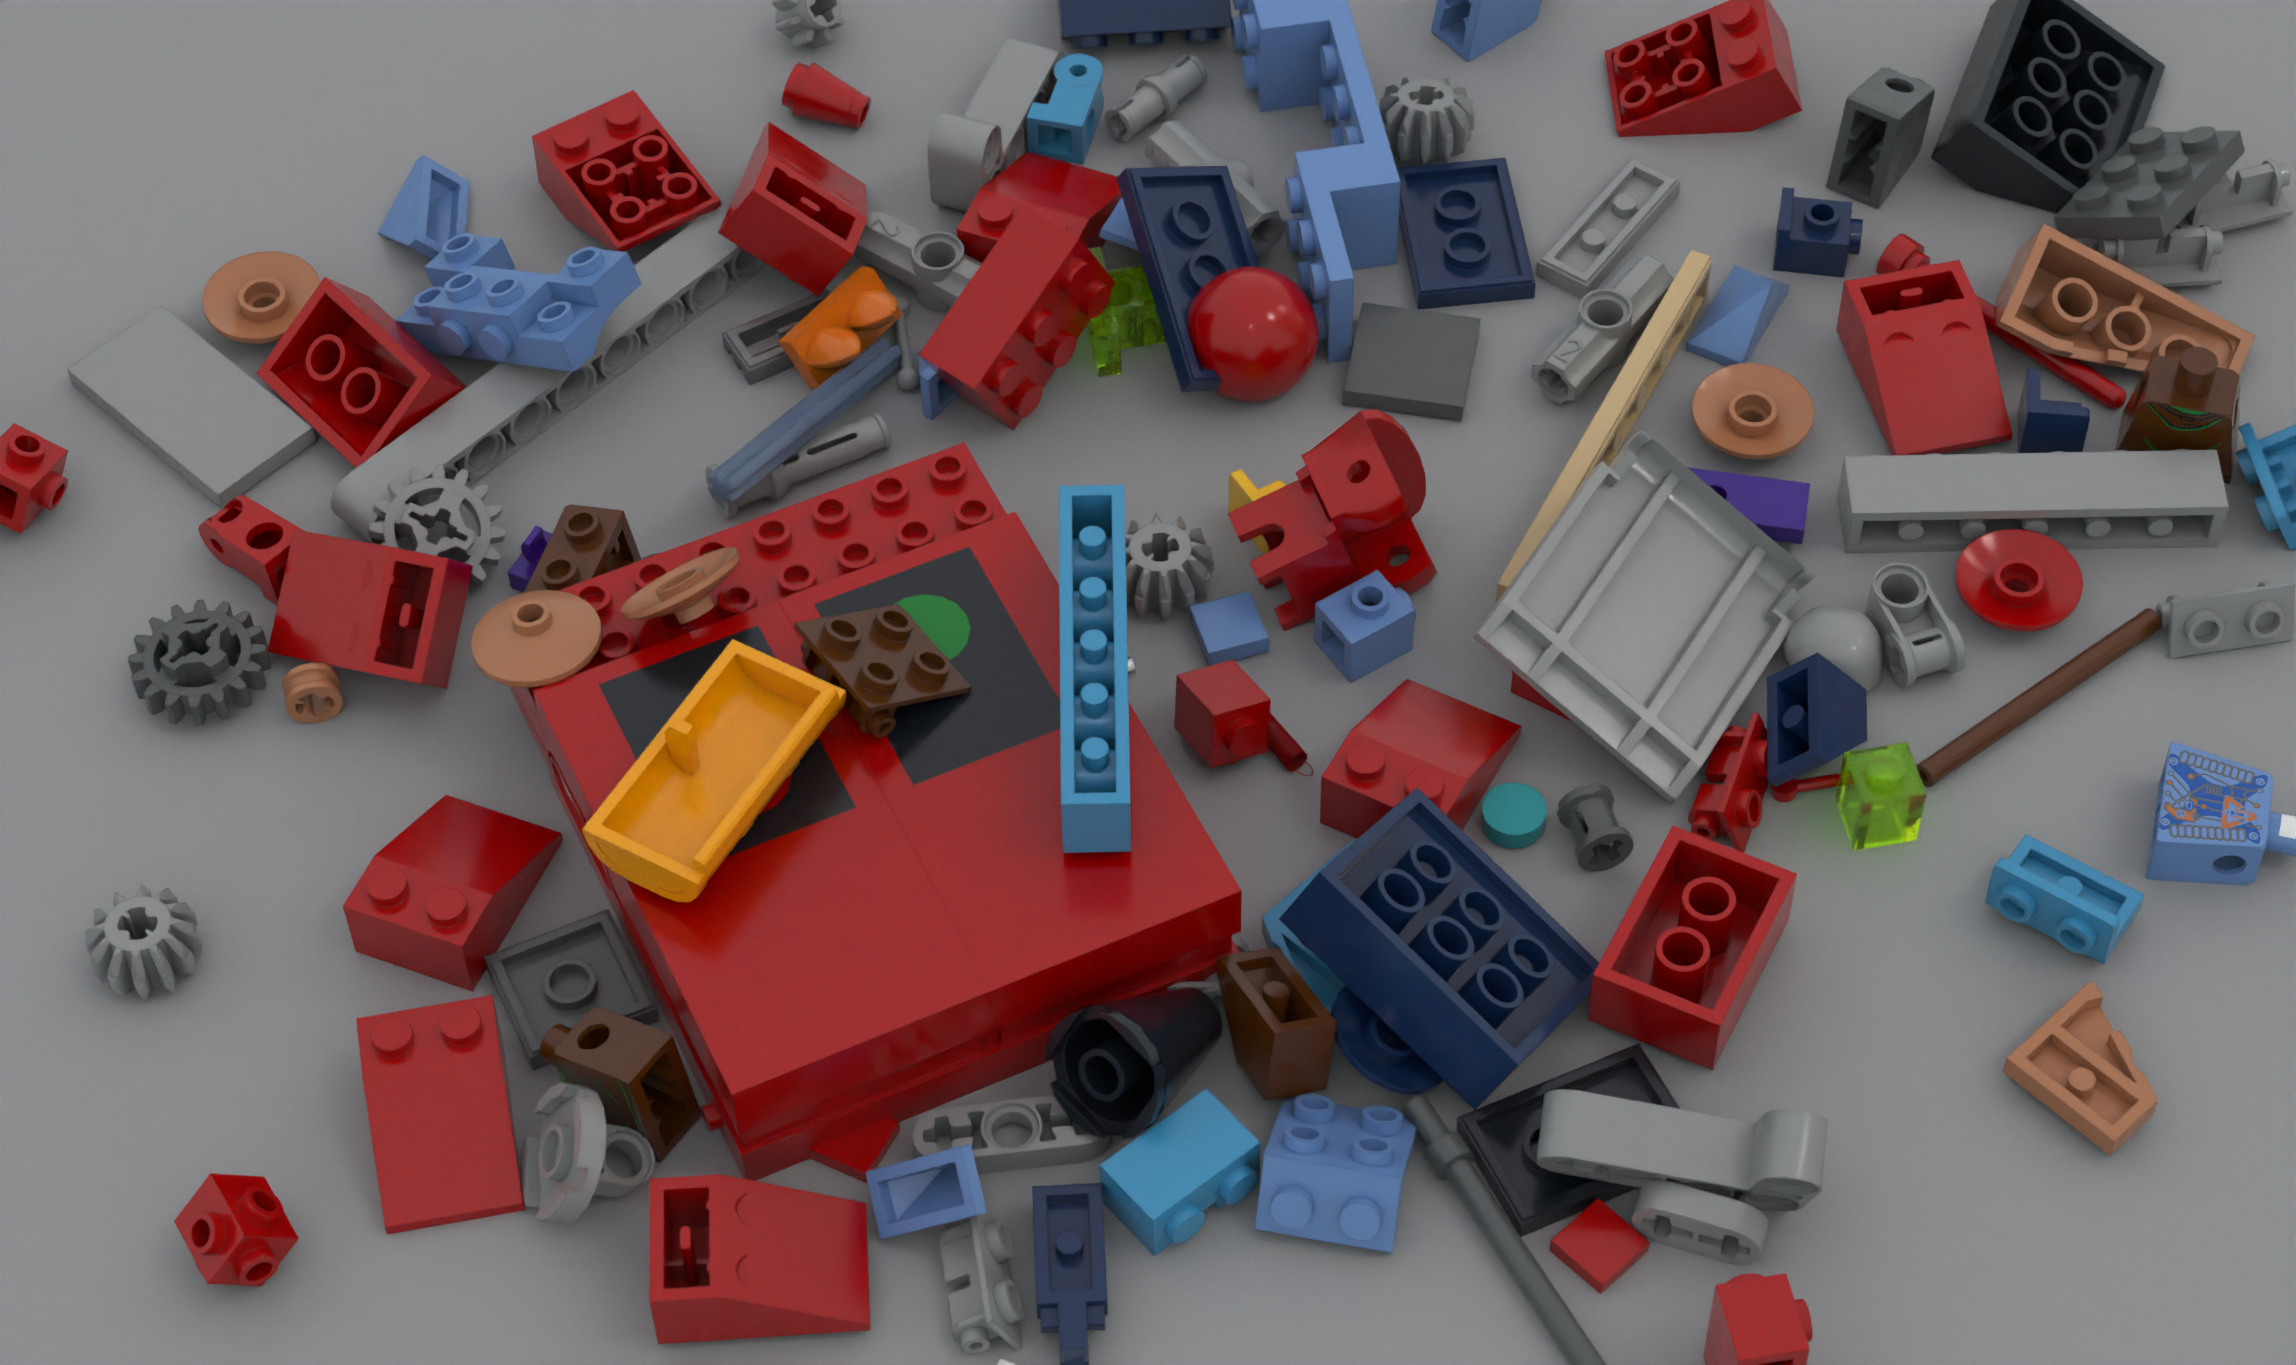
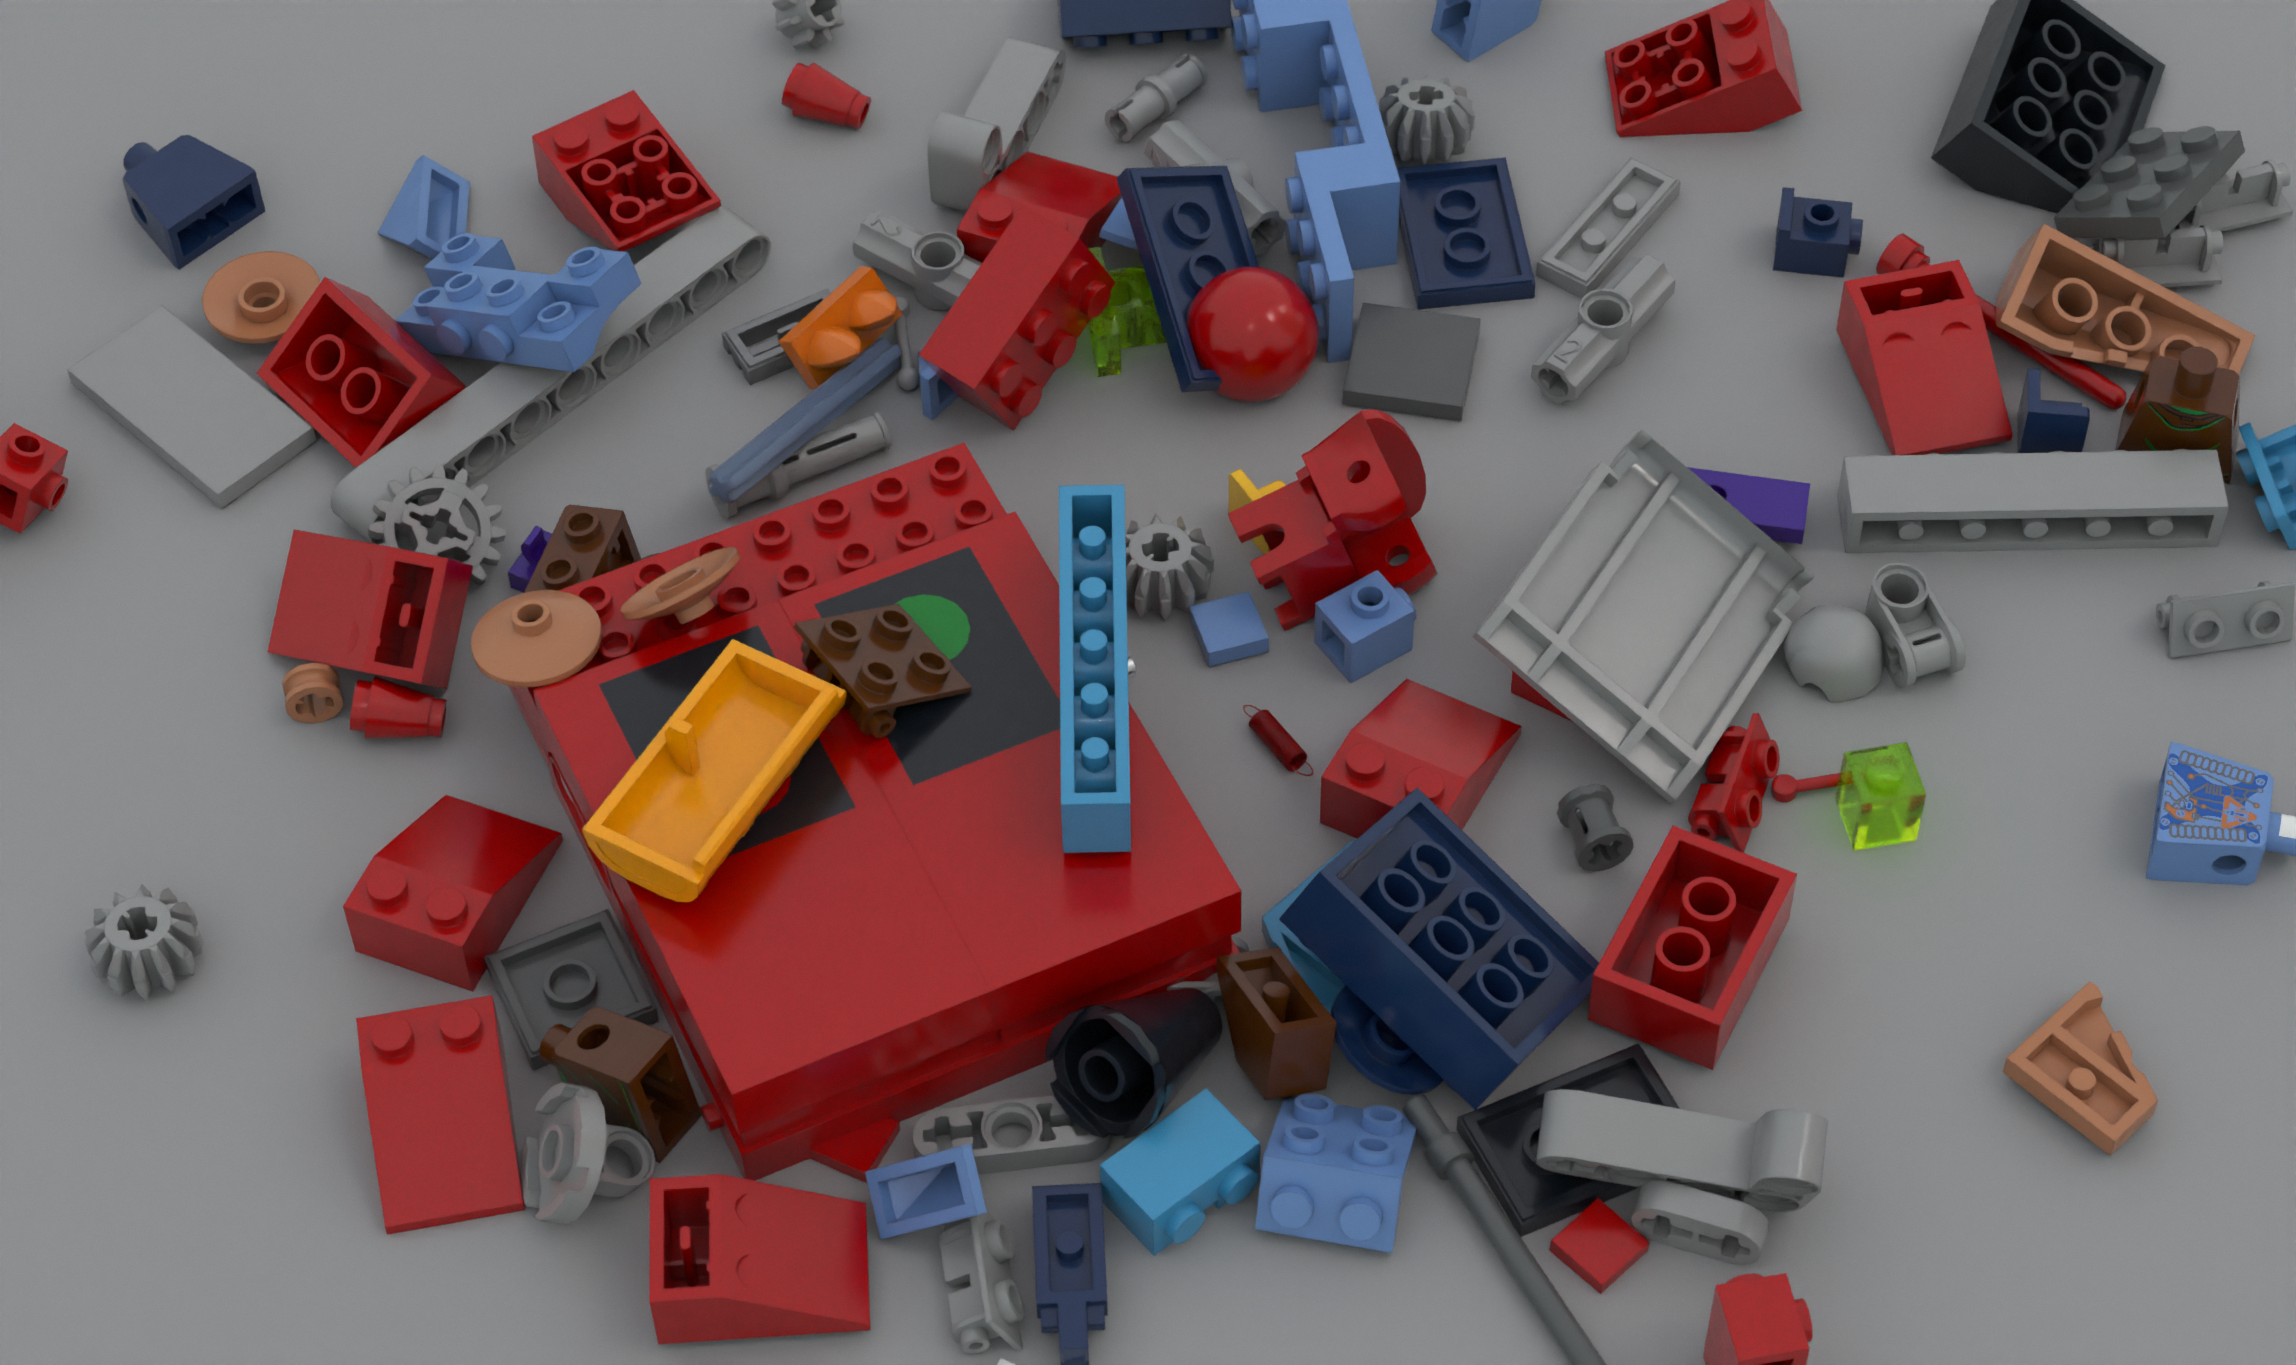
(189, 196): none -> dark blue torso
(199, 662): dark grey gear -> none
(236, 1230): red brick -> none
(251, 541): red leg -> none
(395, 711): none -> red cone
(796, 211): red slope -> none
(1070, 119): dark azure leg -> none
(1222, 713): red brick -> none
(1513, 815): teal tile -> none
(1624, 400): tan tile -> none
(1737, 317): medium blue slope -> none
(1752, 411): nougat dish -> none
(1811, 717): dark blue slope -> none
(1882, 115): dark grey torso -> none
(2018, 580): red dish -> none
(2038, 697): reddish brown piece -> none
(2063, 898): dark azure bracket -> none

